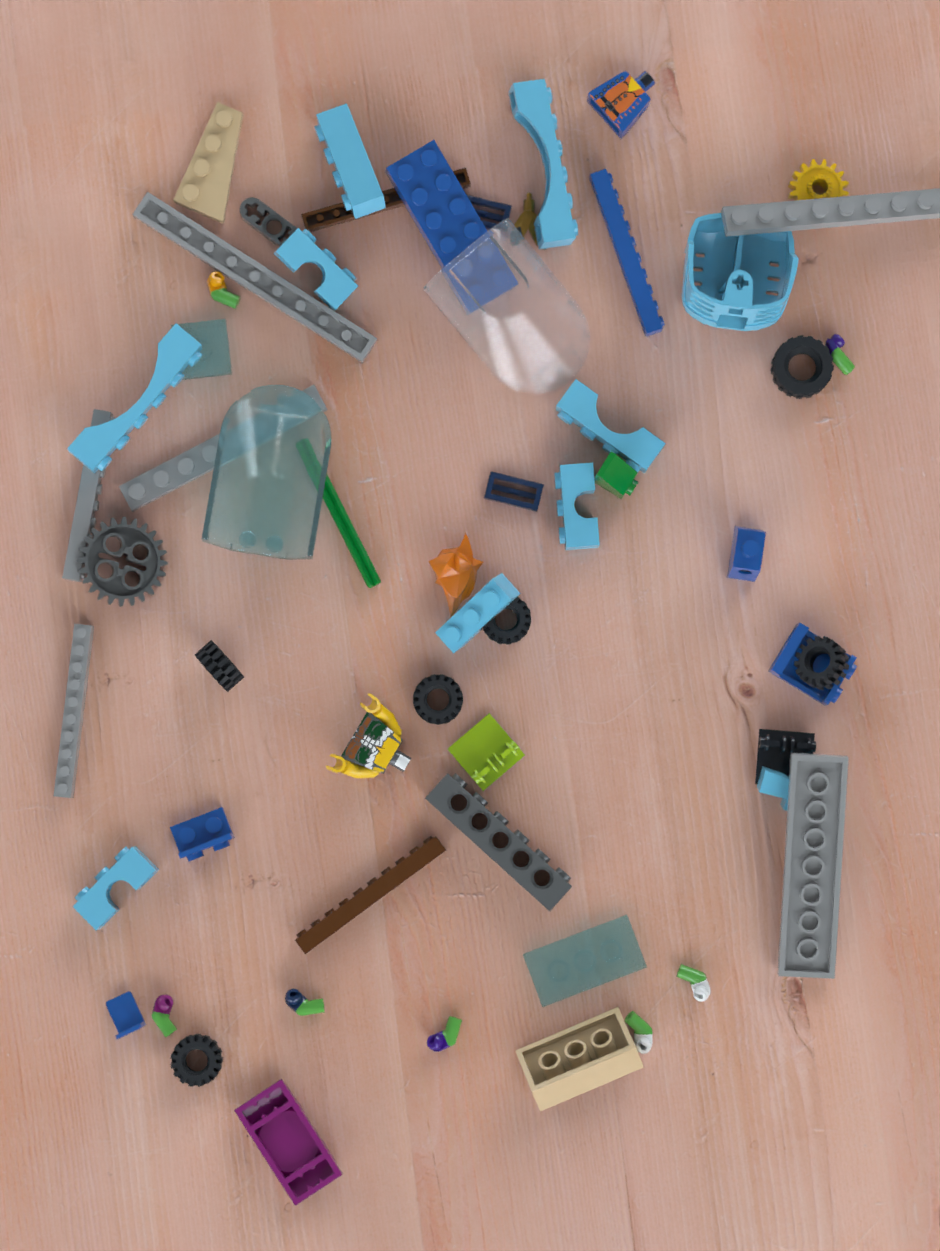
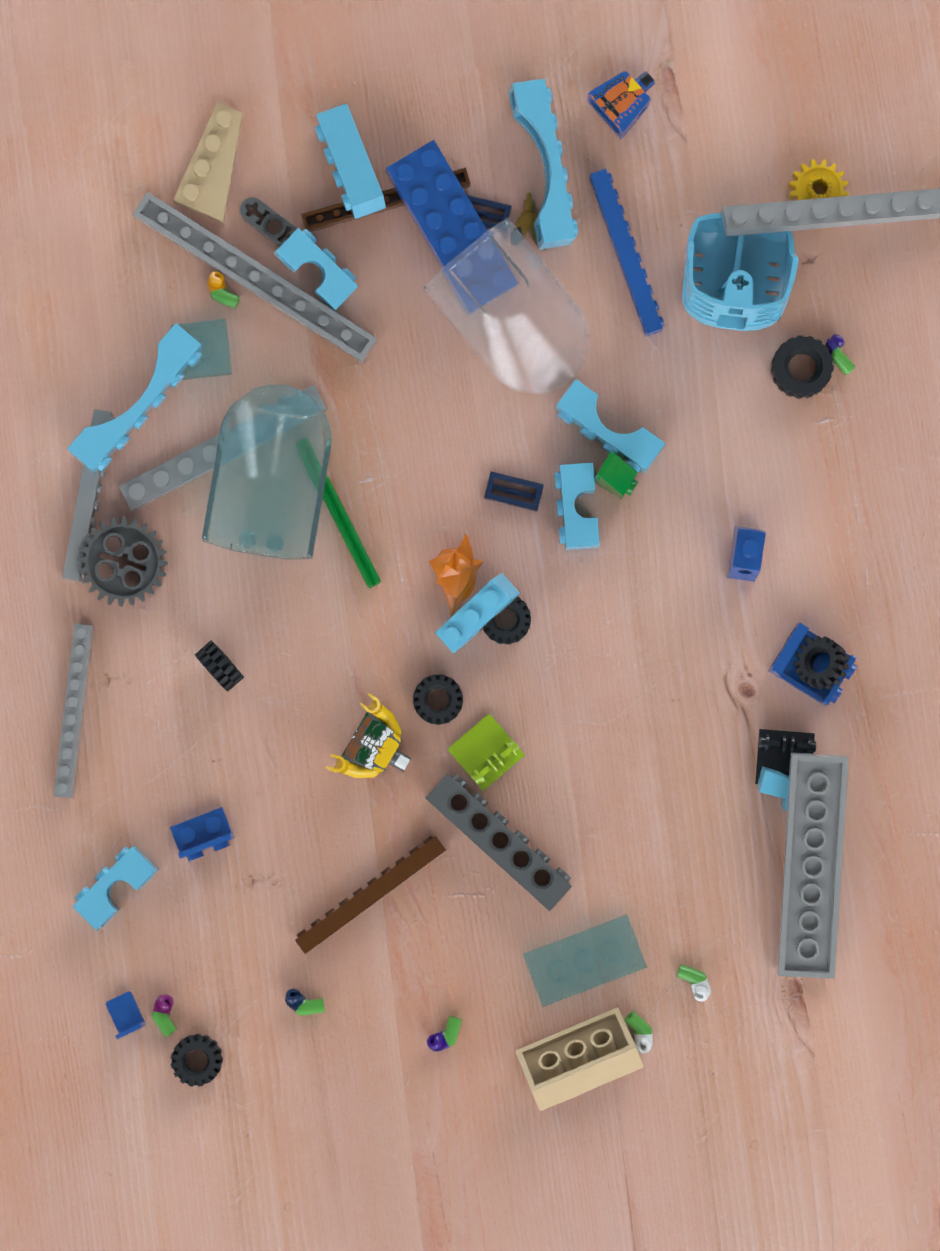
(288, 1141): magenta slope -> none

